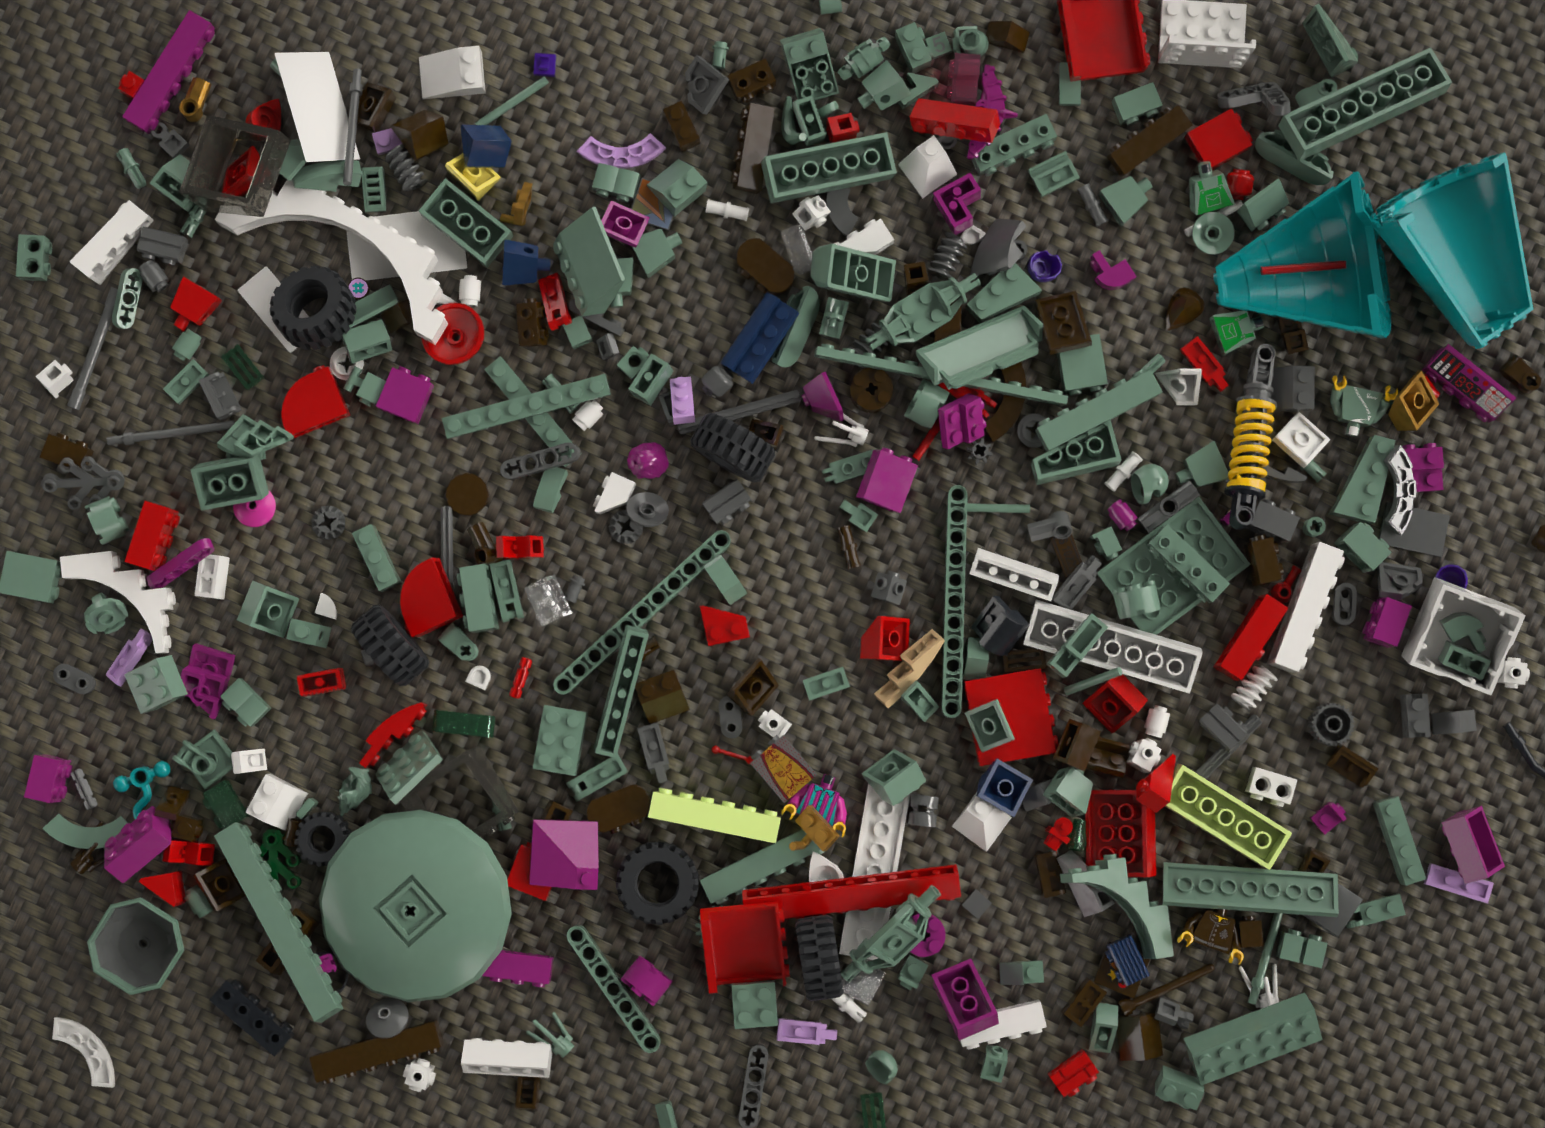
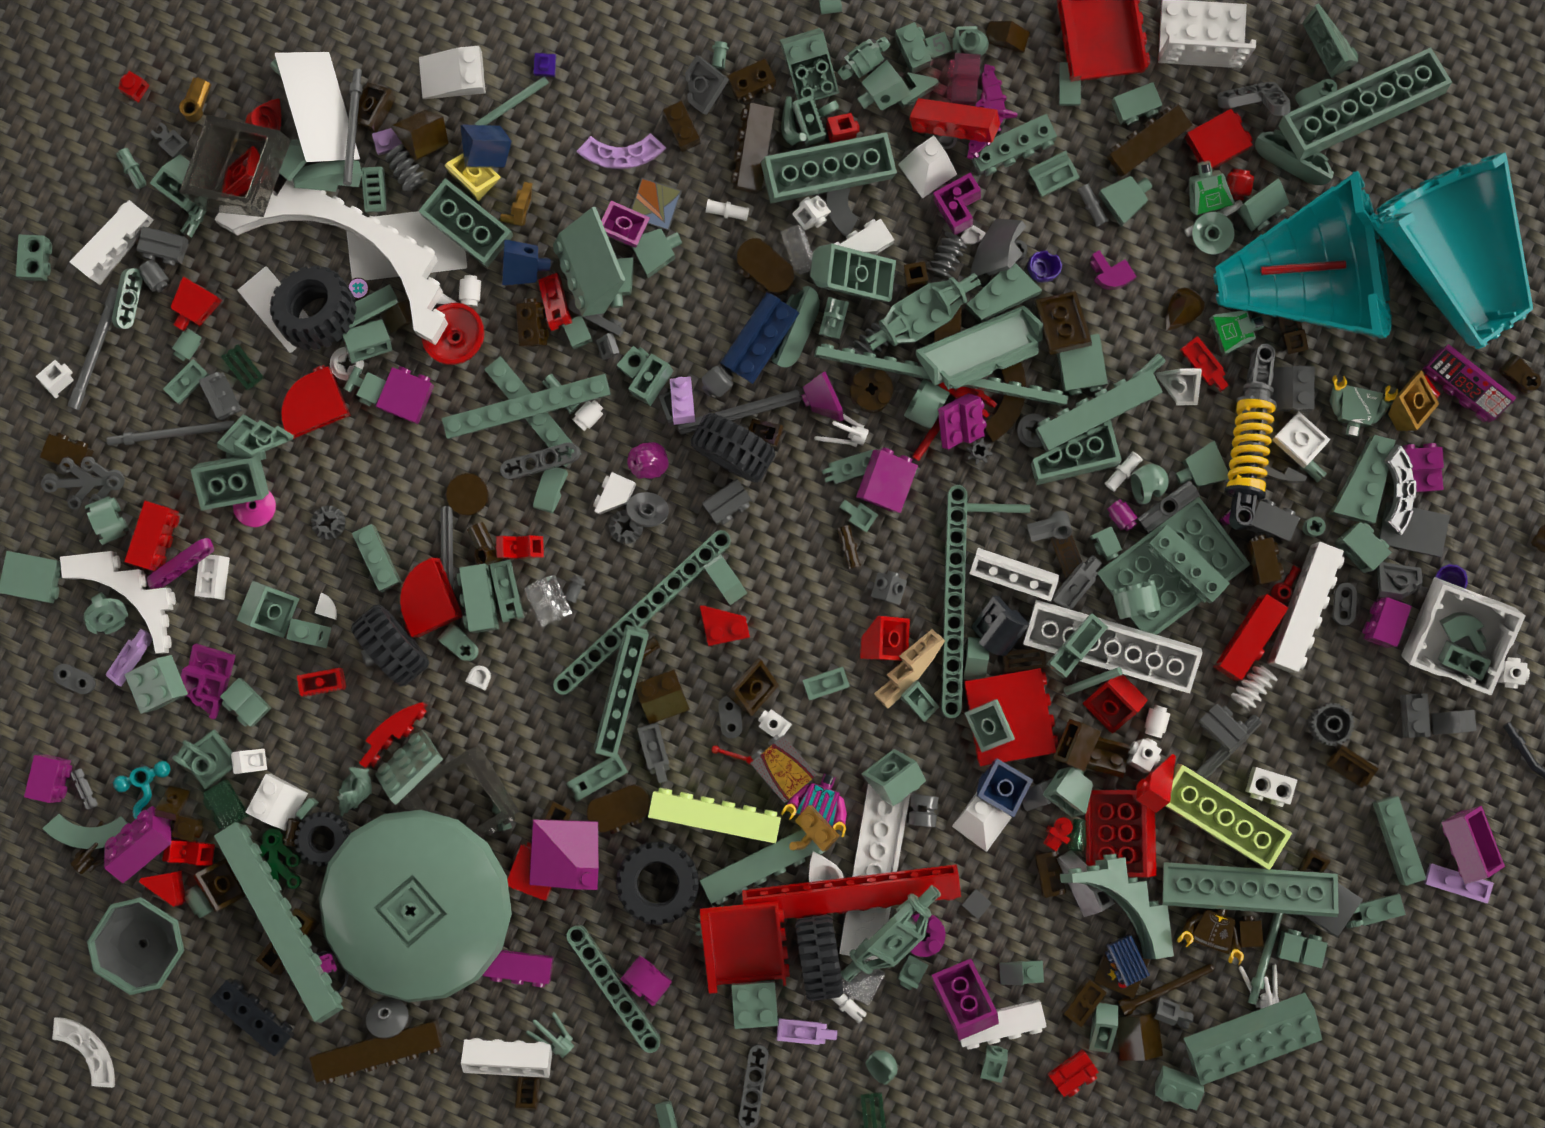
(169, 72): magenta brick -> none
(425, 1069): white brick -> none
(463, 723): clear green beam -> none
(520, 678): red axle -> none
(560, 740): sand green brick -> none
(616, 182): sand green brick -> none
(678, 186): sand green slope -> none
(1328, 817): magenta bracket -> none

